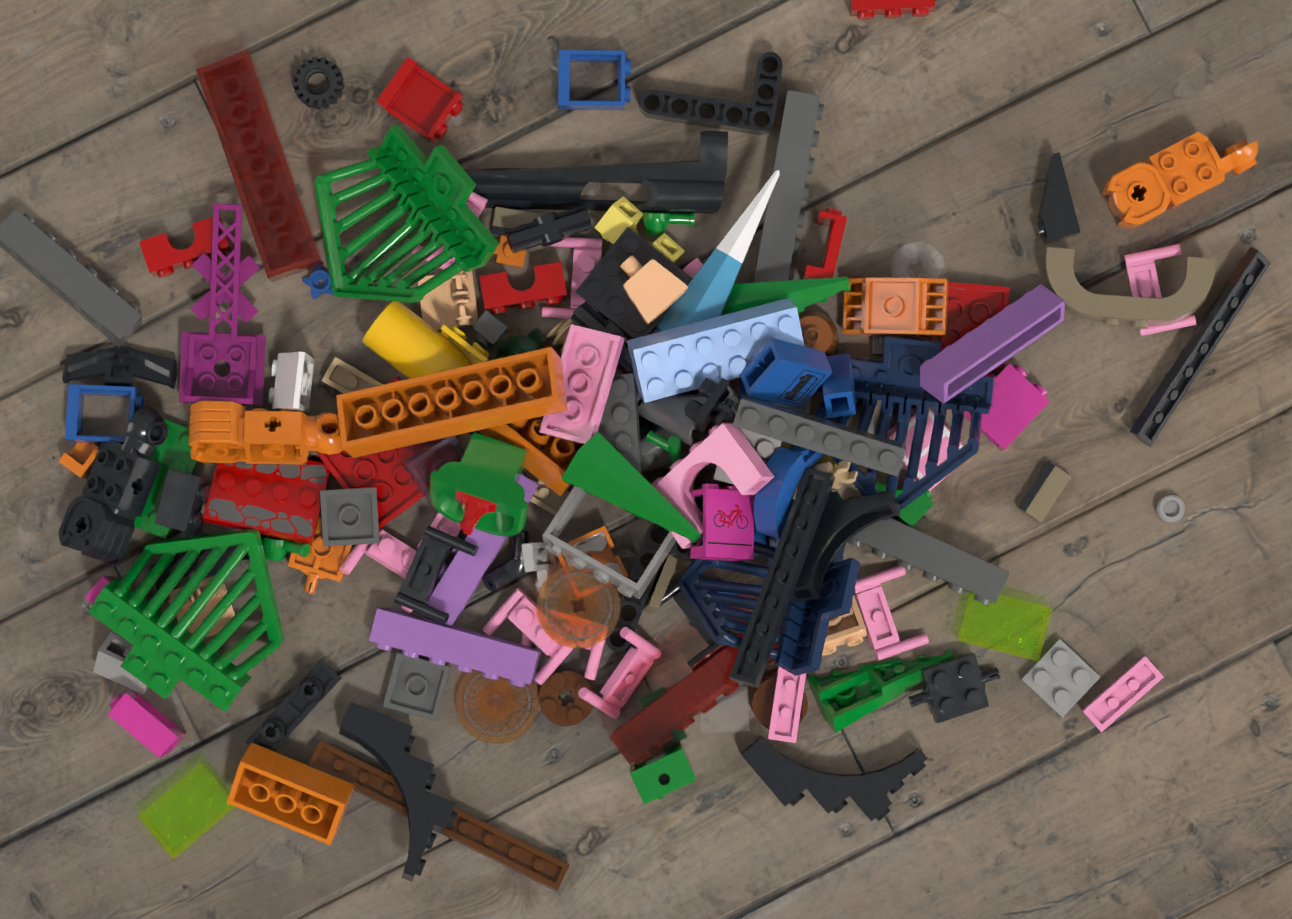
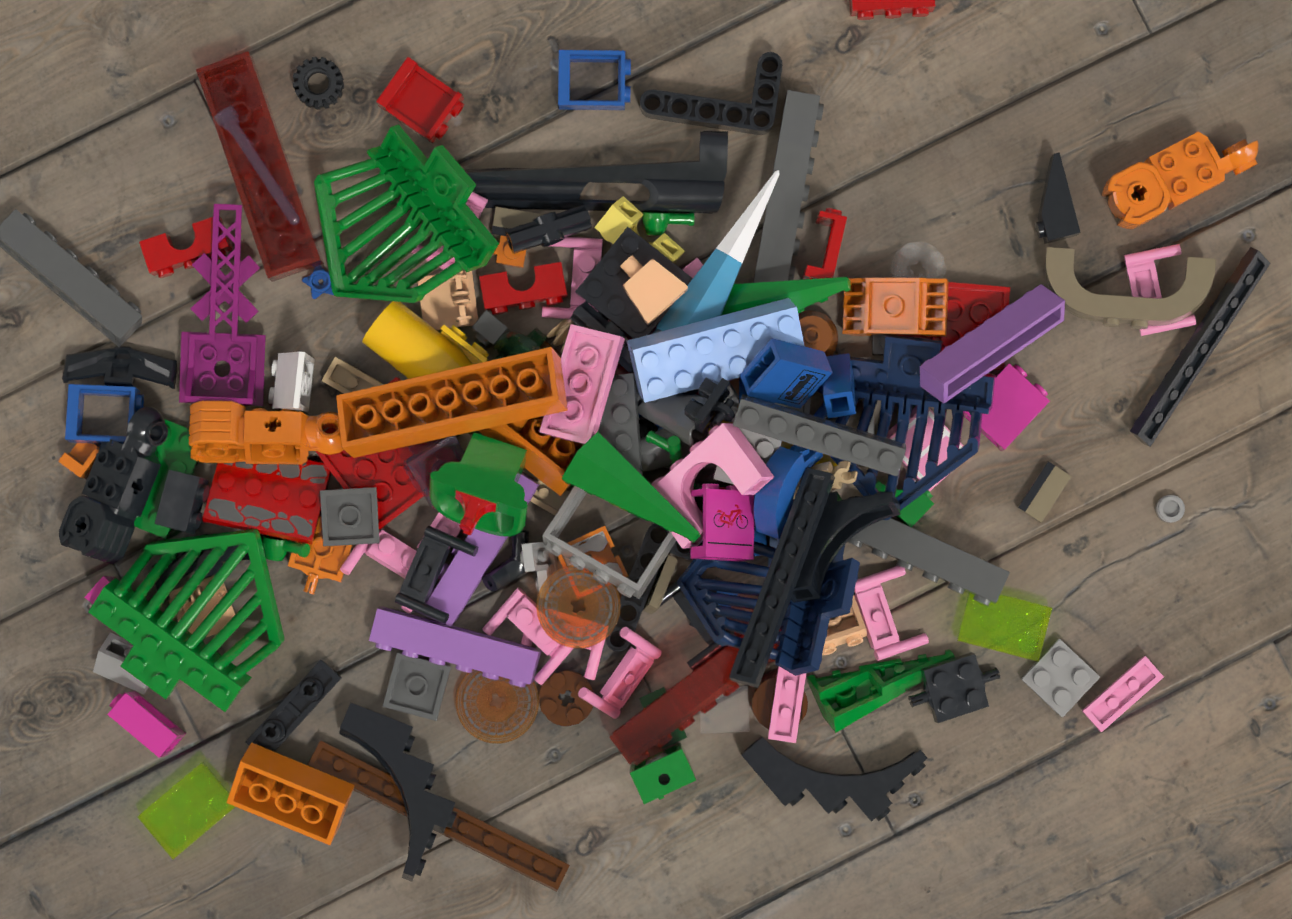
(229, 120): none -> clear purple piece

